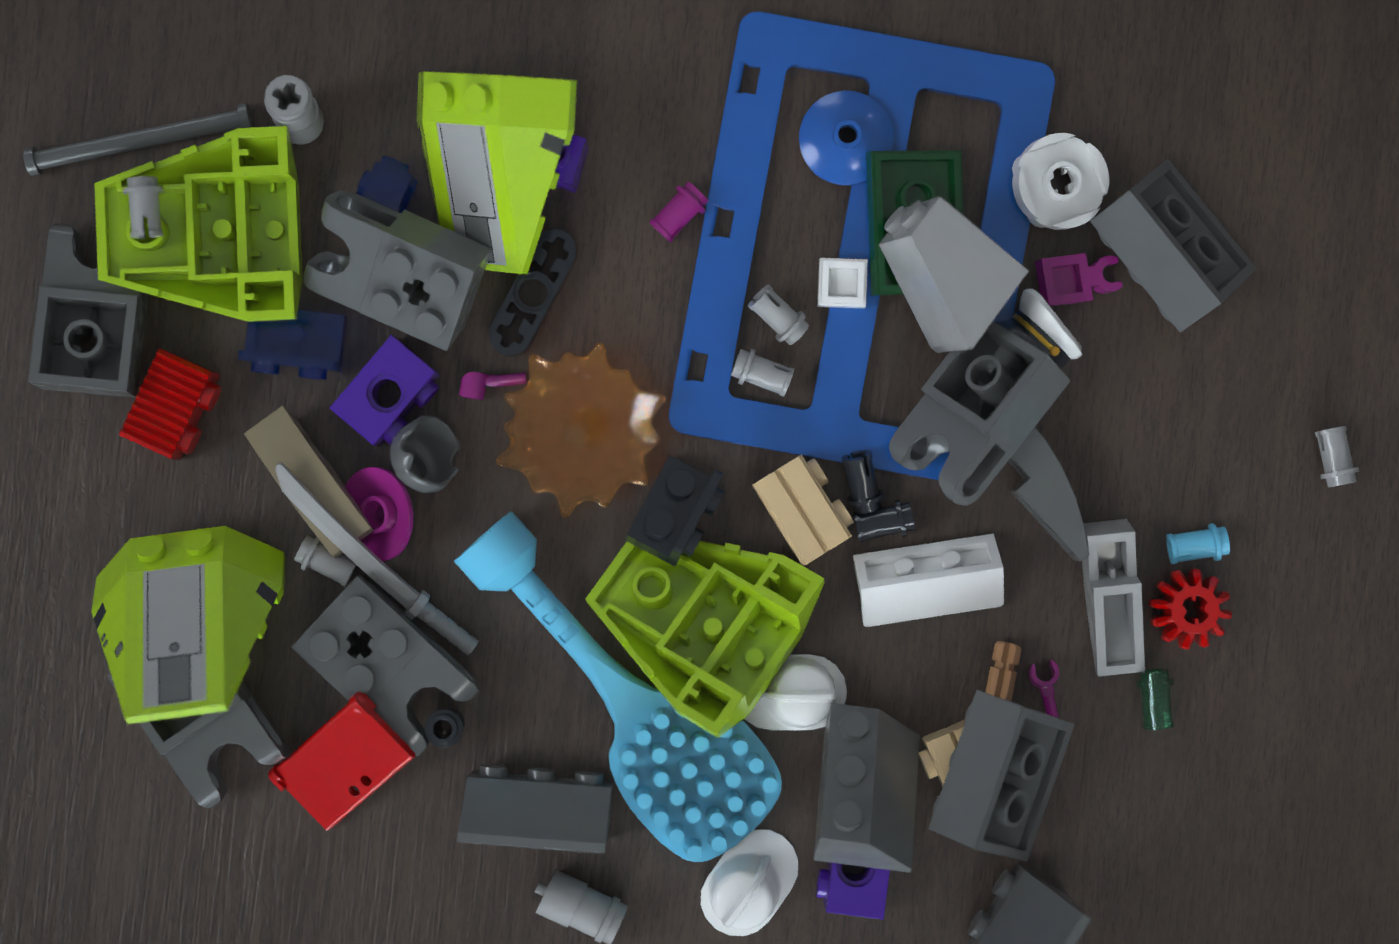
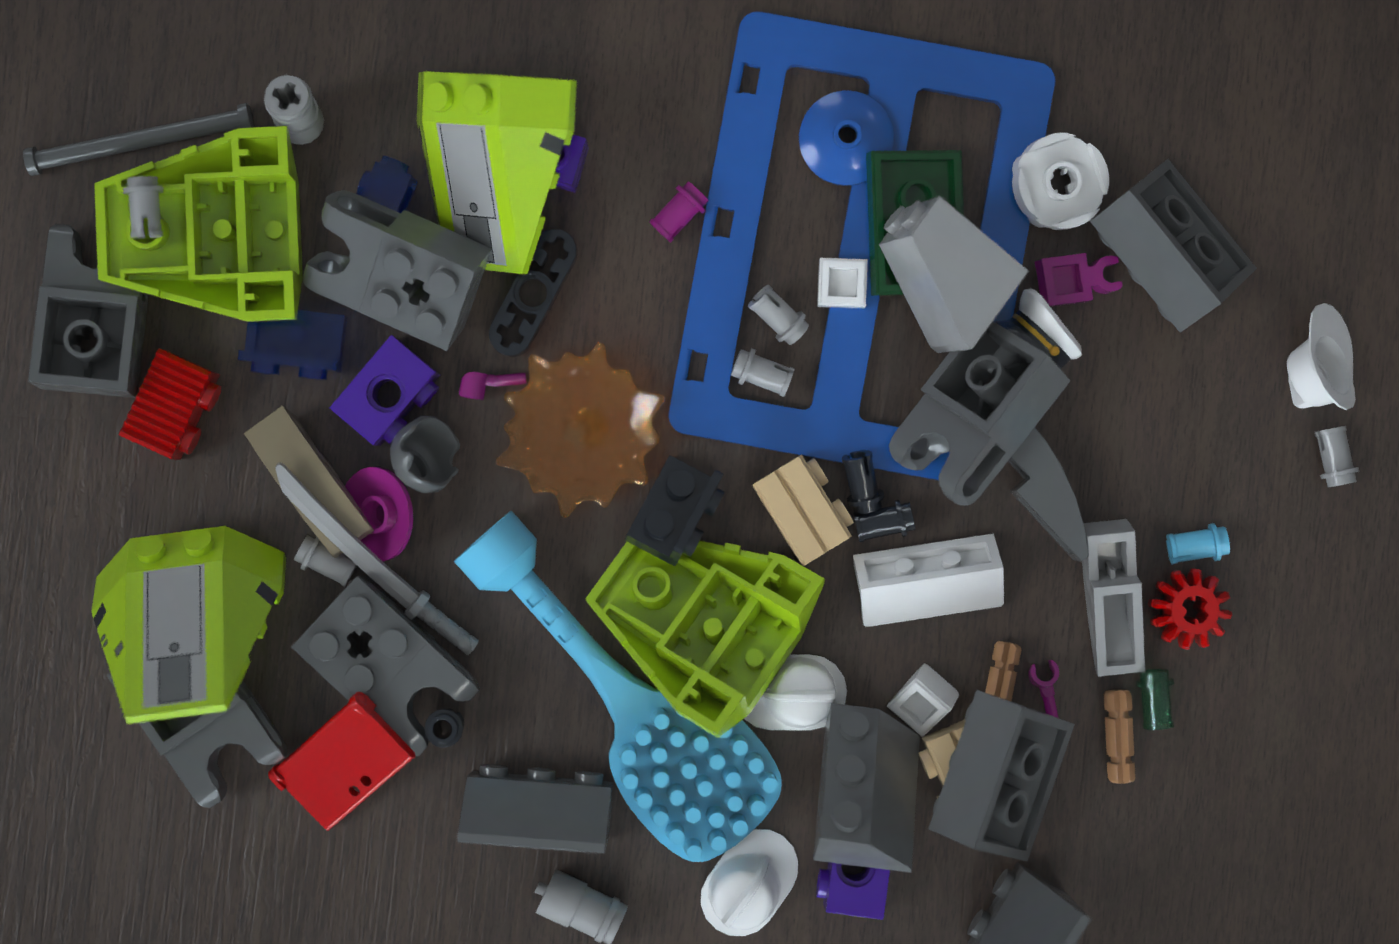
(924, 700): none -> white slope
(1119, 736): none -> medium nougat axle
(1323, 364): none -> white piece

